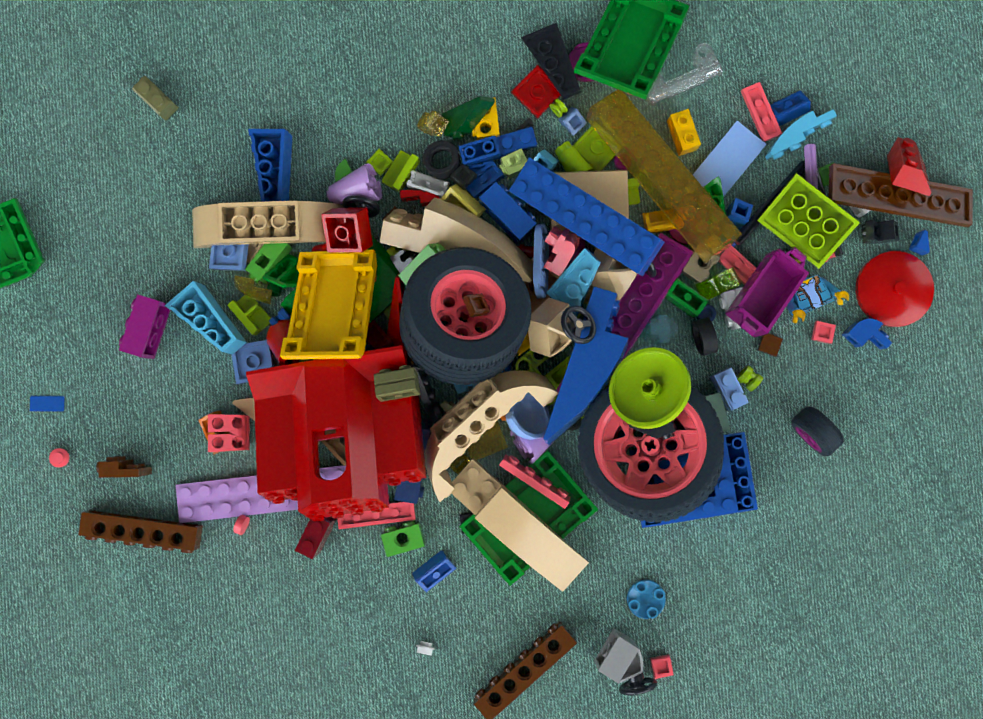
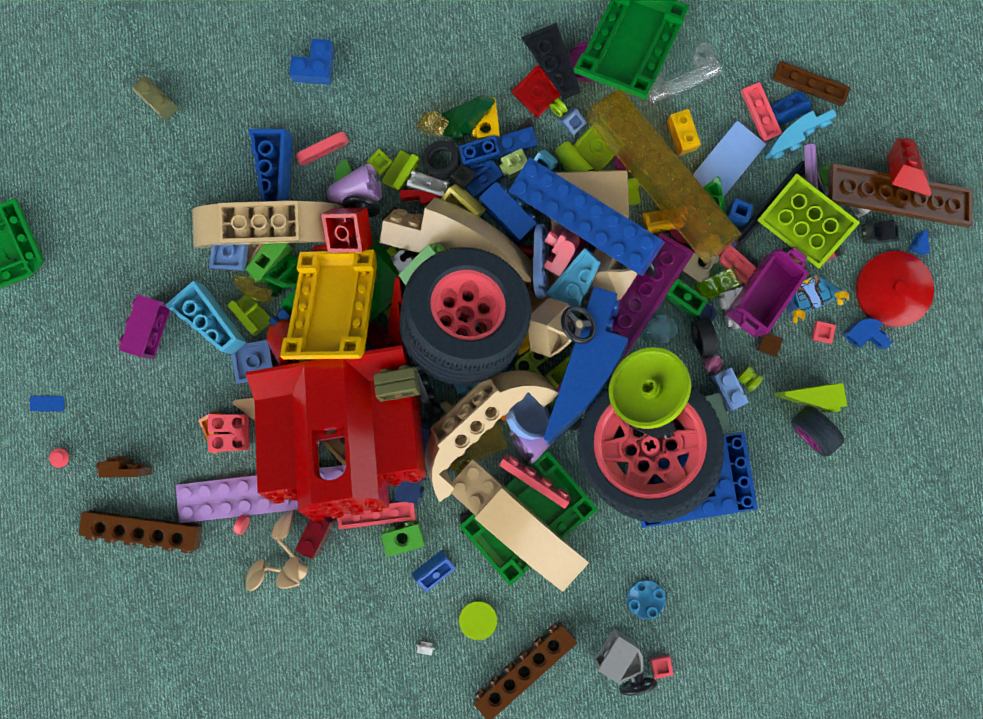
(292, 570): none -> tan plant
(317, 67): none -> blue brick
(322, 148): none -> coral beam
(476, 305): reddish brown tile -> none
(478, 620): none -> lime tile
(712, 363): none -> bright pink plate
(811, 83): none -> reddish brown tile
(825, 397): none -> lime slope

